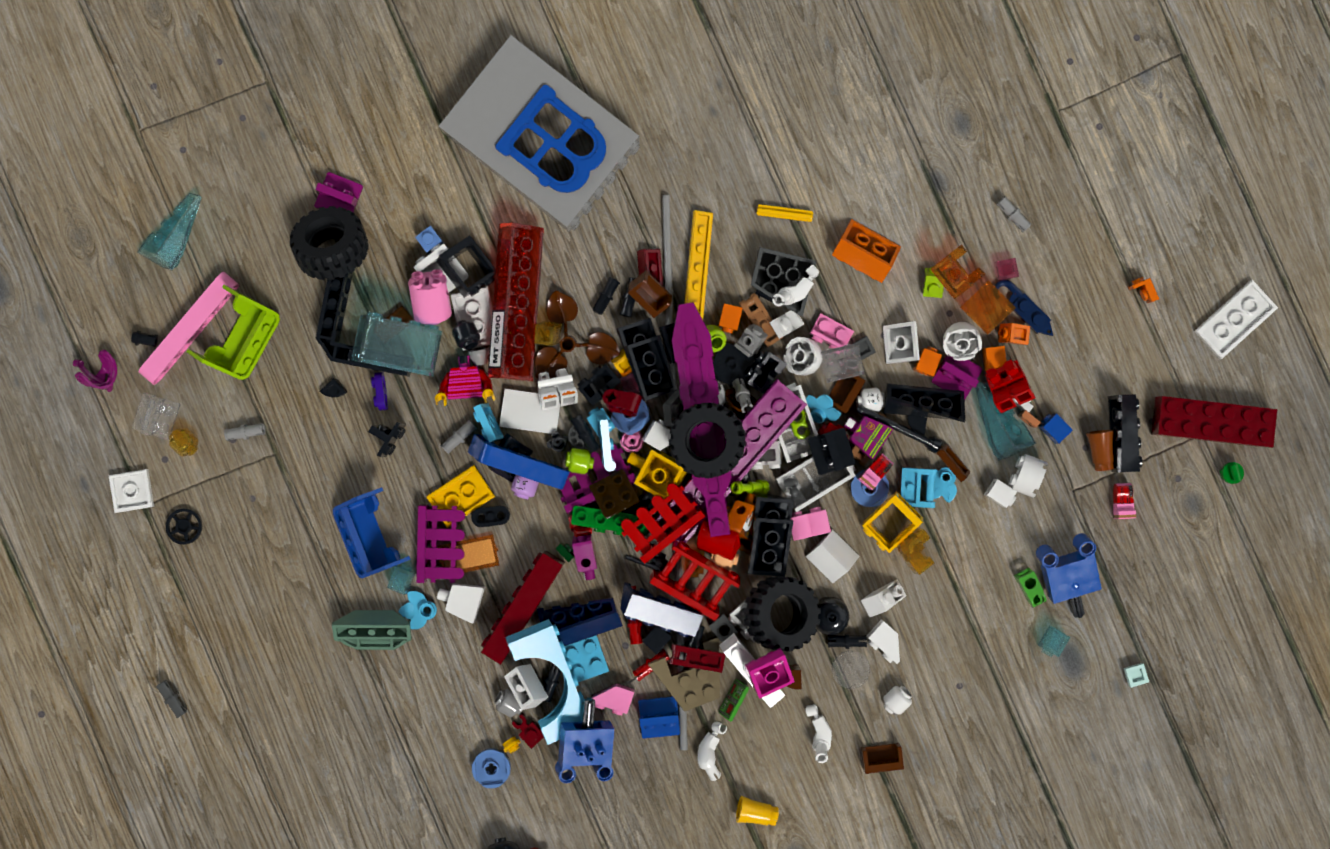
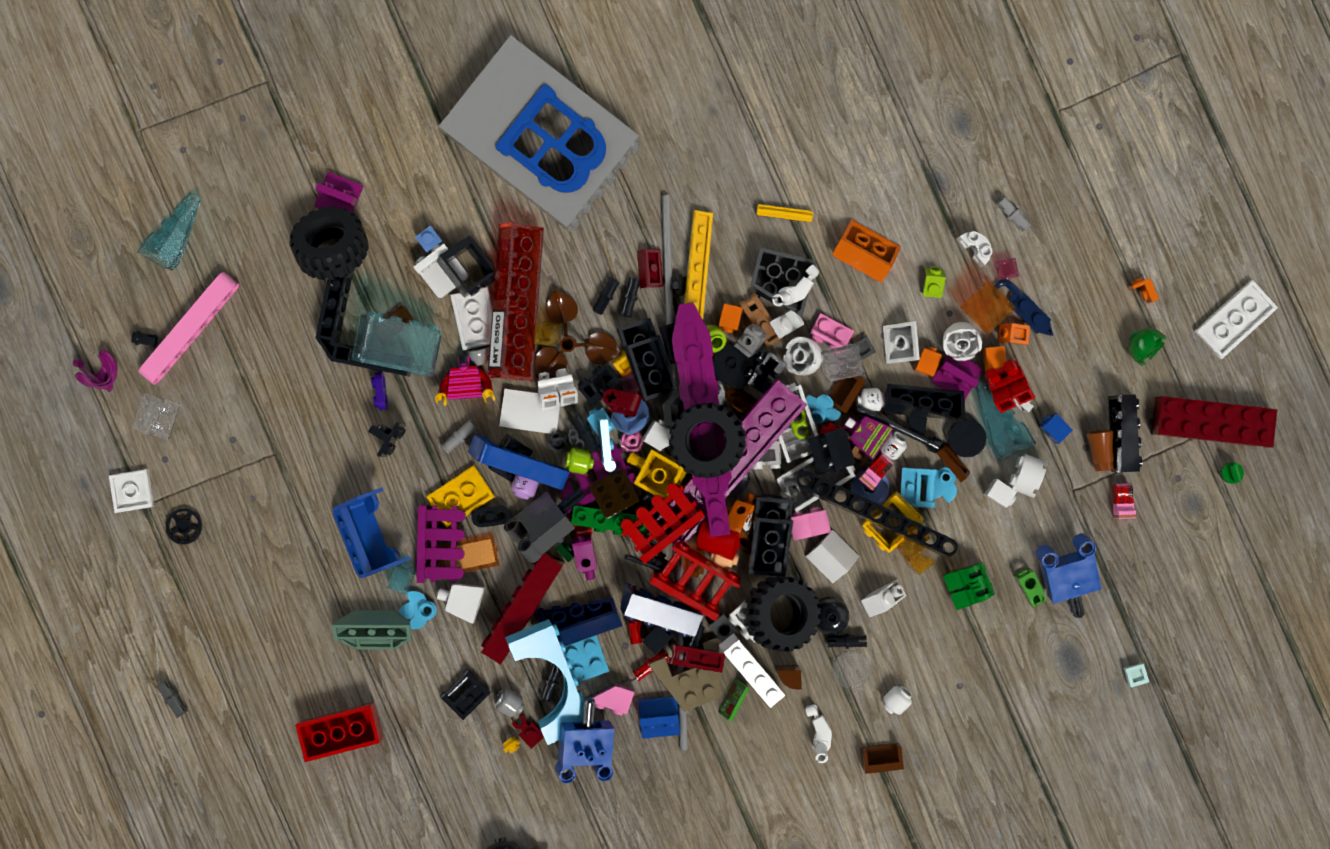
(183, 442): clear yellow head -> none
(244, 431): light grey pin -> none
(246, 339): lime windscreen -> none
(333, 389): black tile -> none
(339, 732): none -> red brick
(429, 297): bright pink cylinder -> none
(466, 334): black head -> none
(470, 698): none -> black plate
(483, 776): medium blue plate -> none
(491, 429): medium azure plate -> none
(526, 686): white brick -> none
(544, 523): none -> dark grey piece
(650, 294): reddish brown panel -> none
(679, 284): none -> black plant
(706, 750): white arm -> none
(742, 395): light grey pin -> none
(756, 812): yellow plant -> none
(758, 487): lime piece -> none
(769, 673): dark pink brick -> none
(883, 521): none -> black beam
(886, 639): white slope -> none
(894, 446): none -> white head
(953, 275): clear orange panel -> none
(966, 438): none -> black tile
(970, 585): none -> green hips
(979, 245): none -> white cylinder
(1028, 419): nougat tile -> none
(1053, 642): clear light blue brick -> none
(1145, 344): none -> green cylinder

